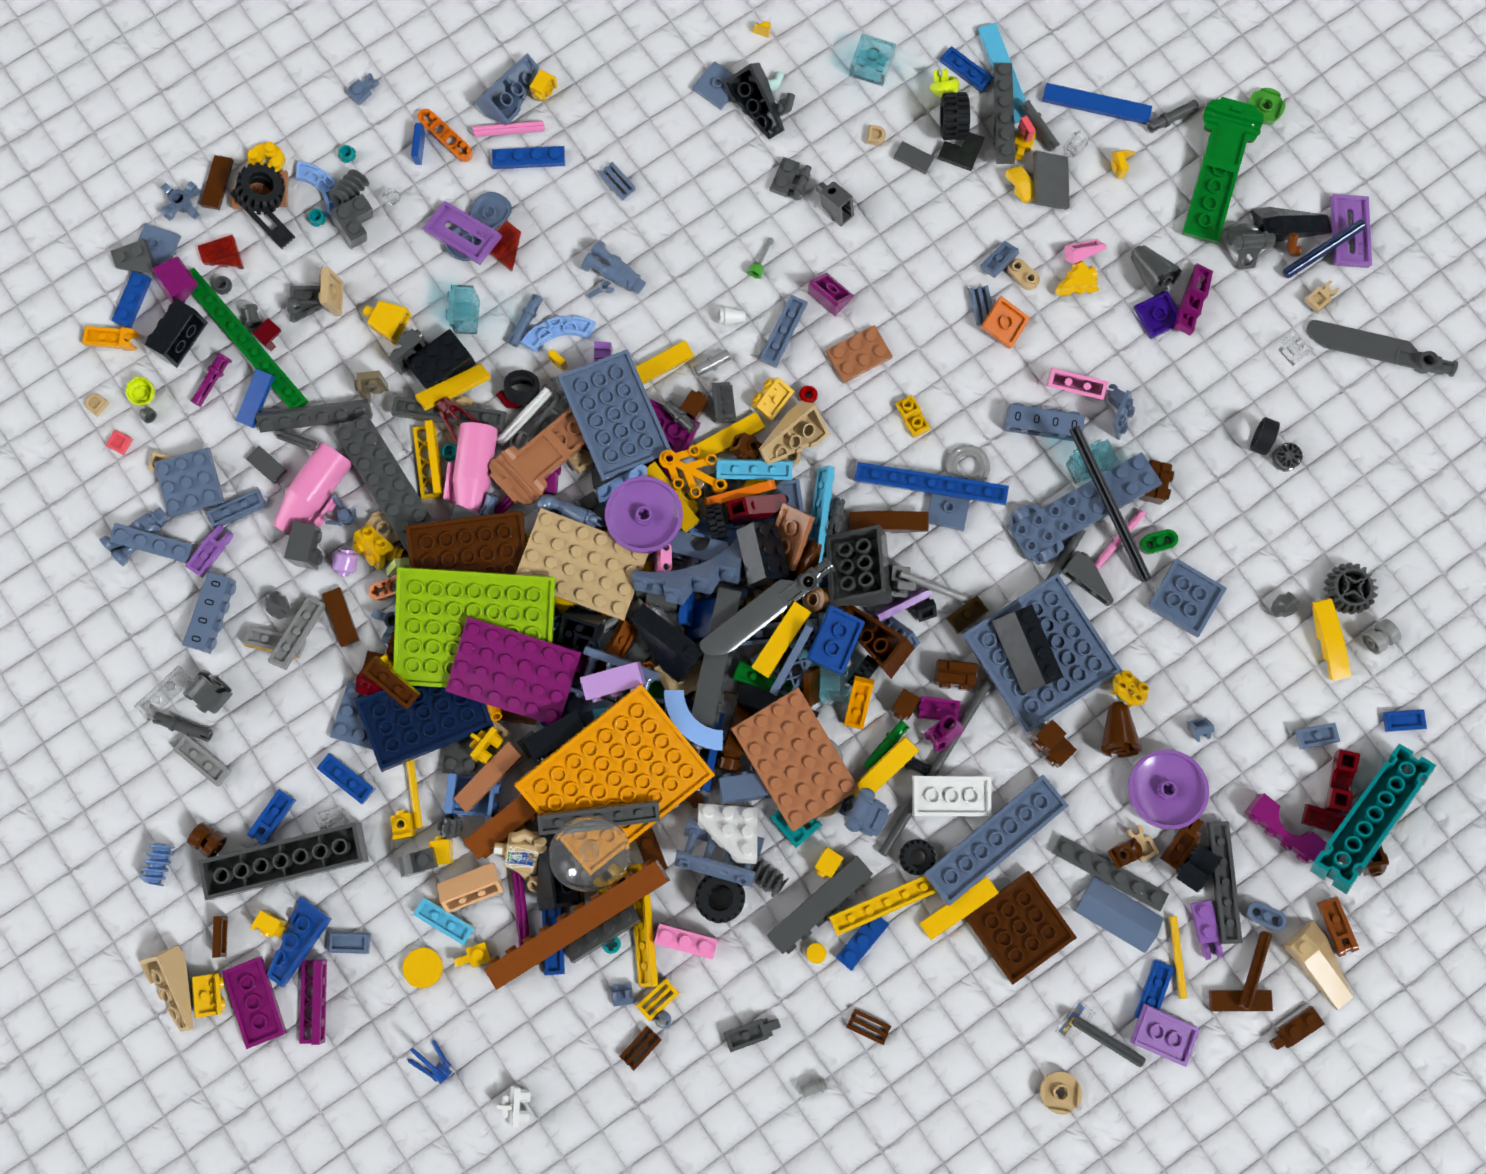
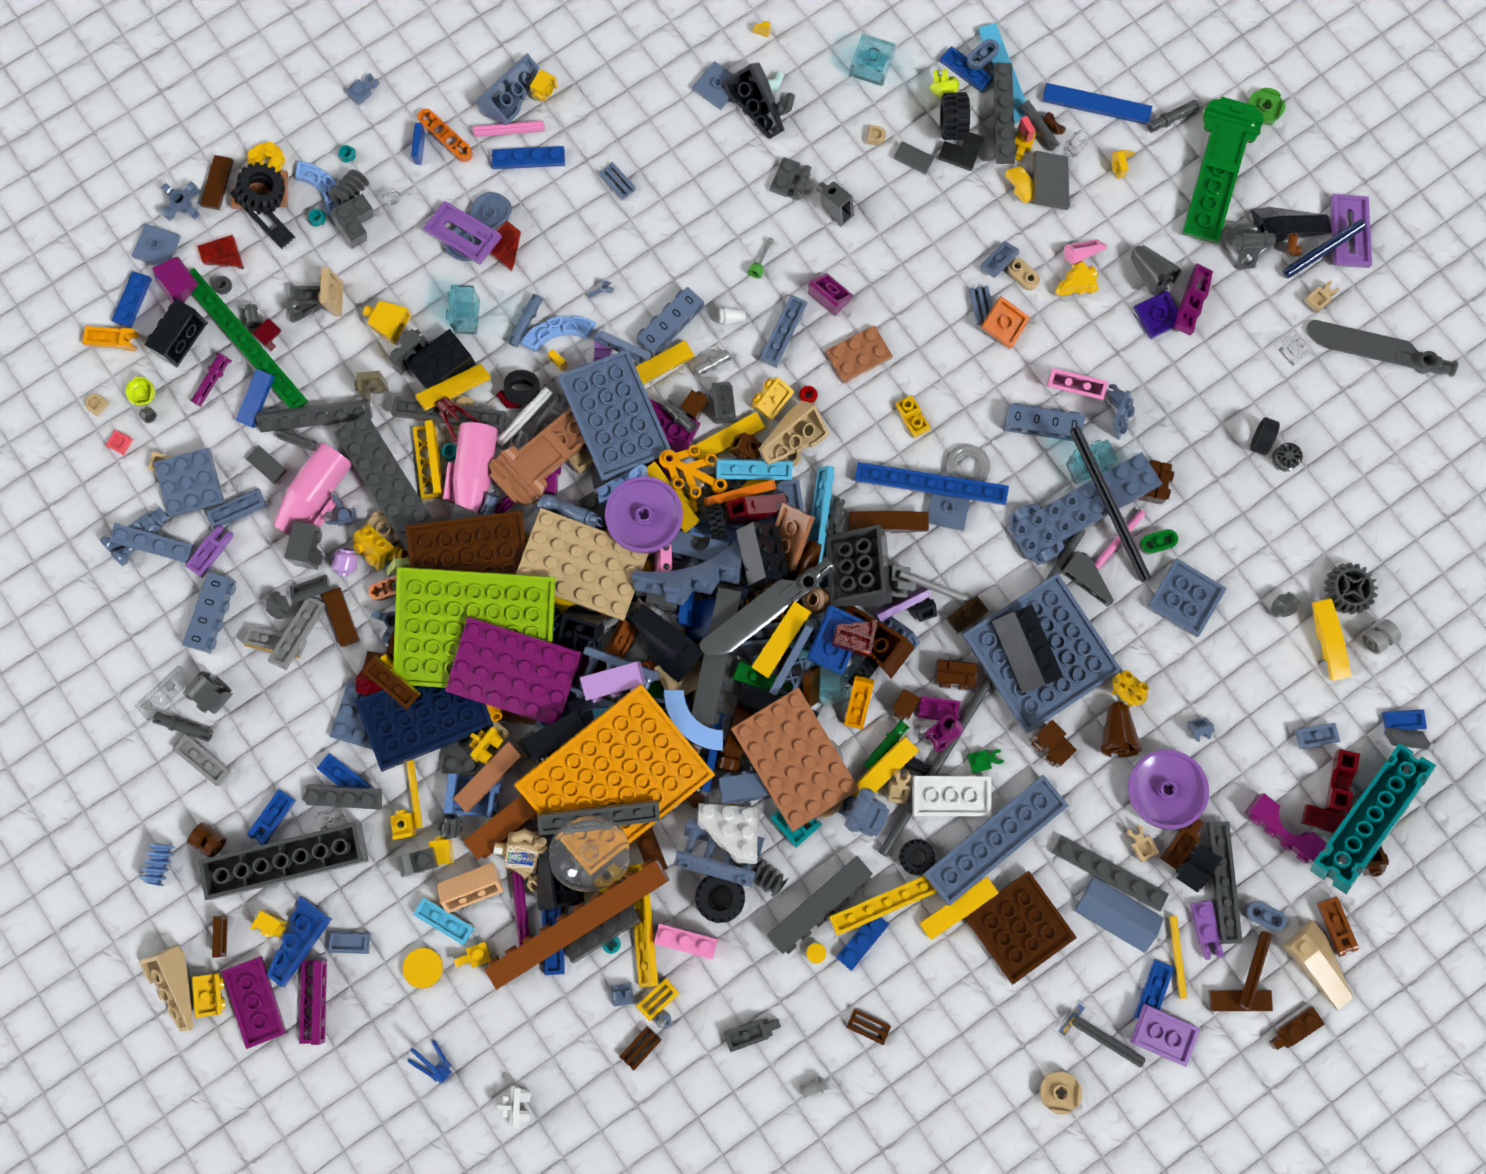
(134, 257): dark grey wing -> none
(310, 588): none -> dark grey tile
(344, 796): none -> dark grey plate
(616, 271): sand blue piece -> none
(620, 345): none -> sand blue tile
(670, 322): none -> sand blue brick
(828, 863): yellow brick -> none
(855, 637): none -> clear red wing
(899, 789): none -> tan plate
(981, 55): none -> sand blue plate
(981, 761): none -> green plate
(1049, 119): none -> reddish brown piece
(1125, 852): reddish brown brick -> none
(1407, 738): none -> dark grey tile

